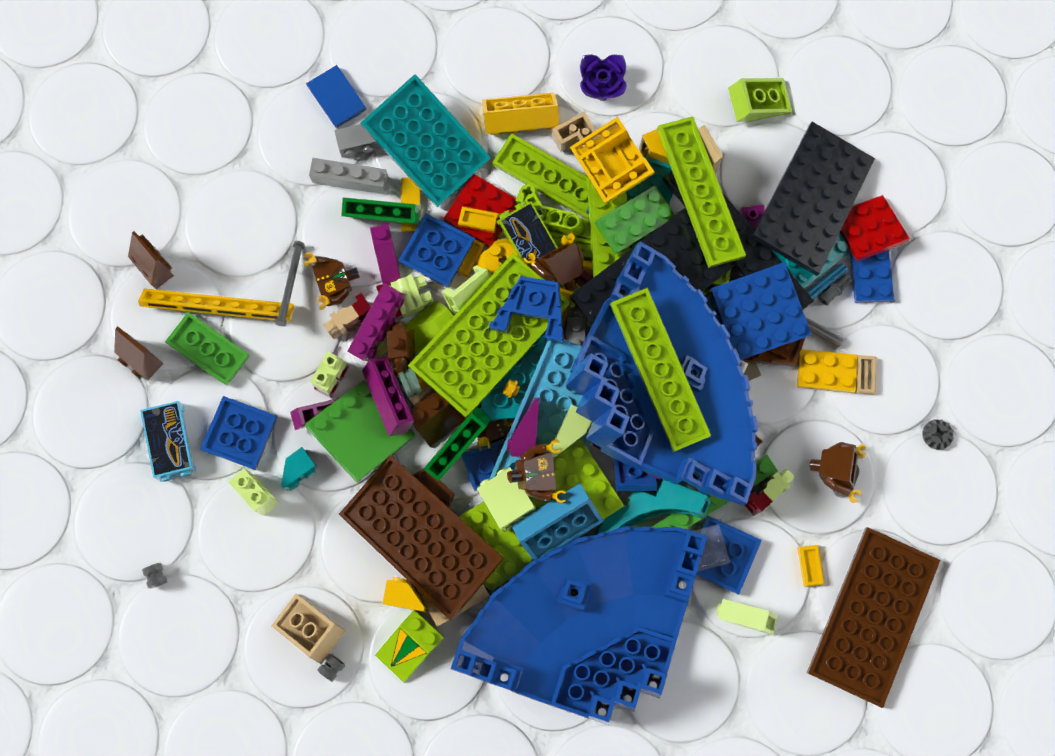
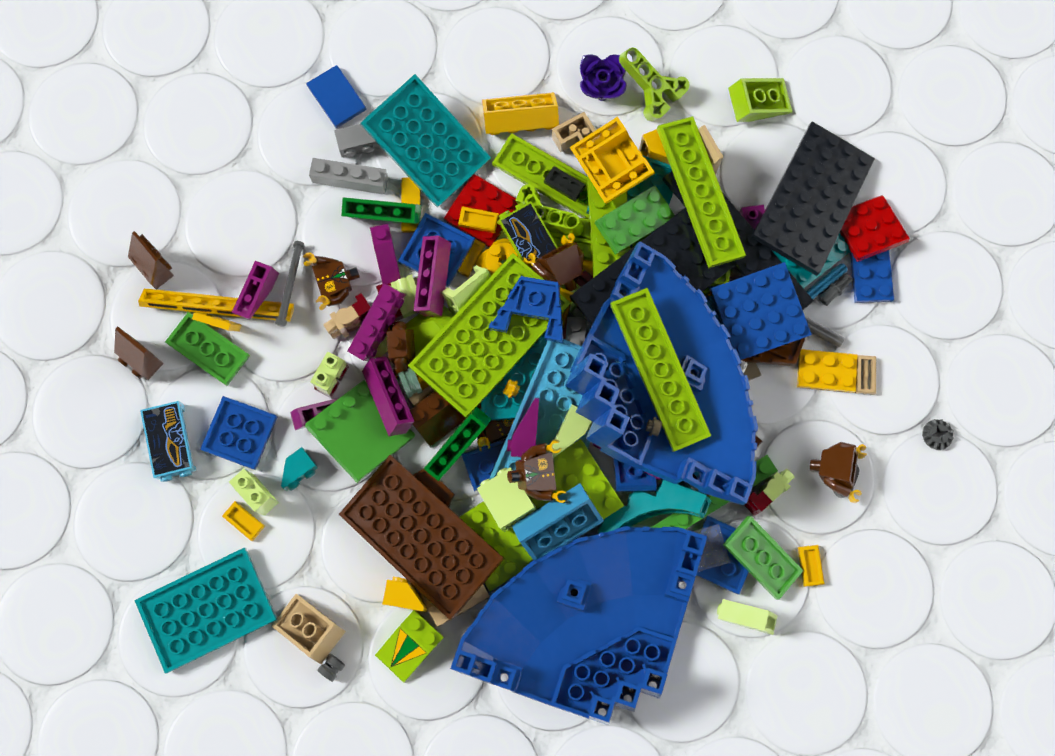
(154, 575): dark grey wheel -> none
(205, 610): none -> teal plate
(216, 321): none -> yellow tile
(243, 521): none -> yellow tile
(255, 290): none -> magenta slope
(432, 276): none -> magenta brick
(564, 183): none -> pearl dark grey plate
(653, 426): none -> dark tan plate
(664, 84): none -> lime beam
(763, 557): none -> bright green plate
(873, 617): reddish brown plate -> none

